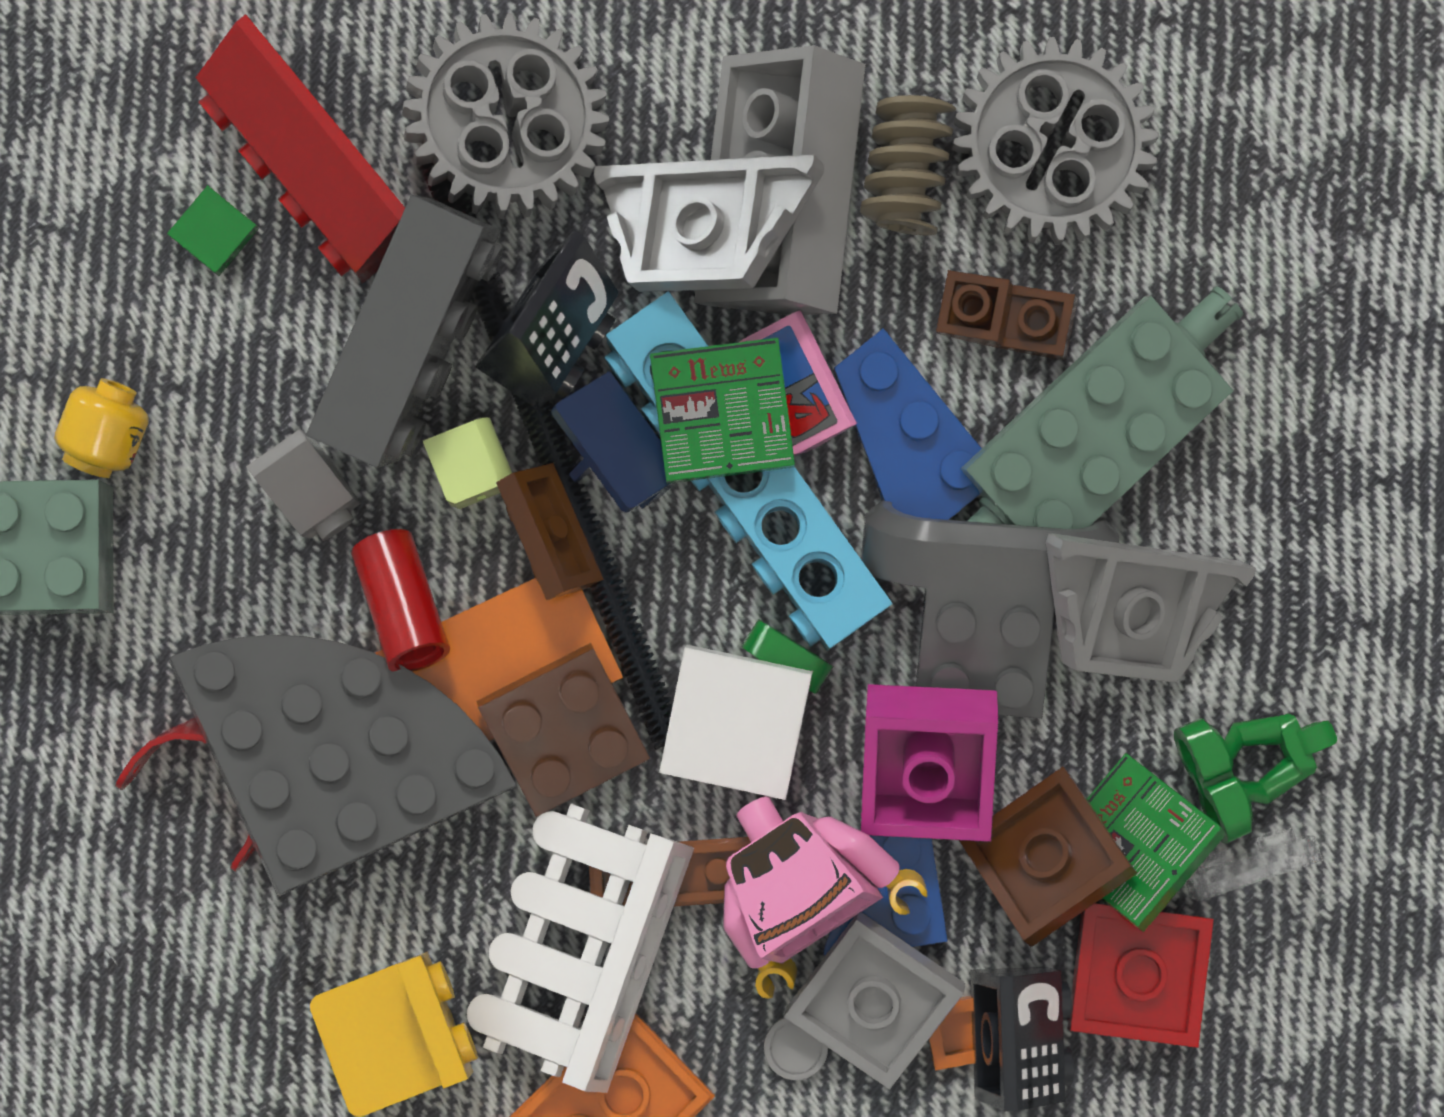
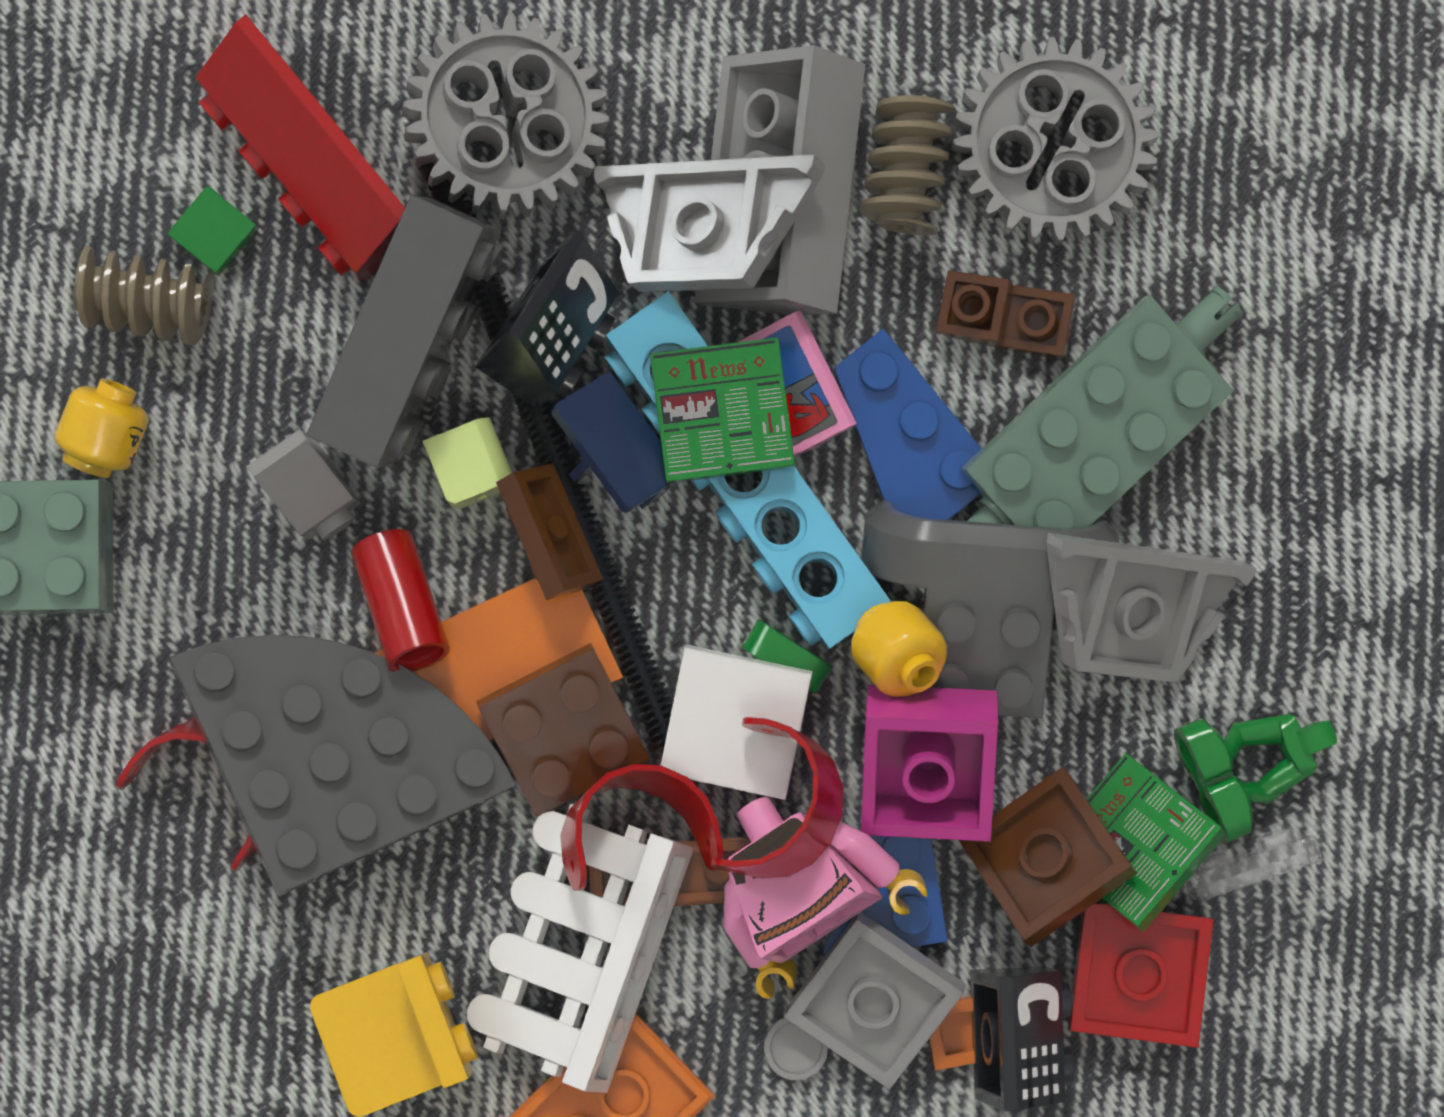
(142, 297): none -> dark tan piece
(657, 781): none -> red piece
(819, 823): none -> red piece
(898, 648): none -> yellow head

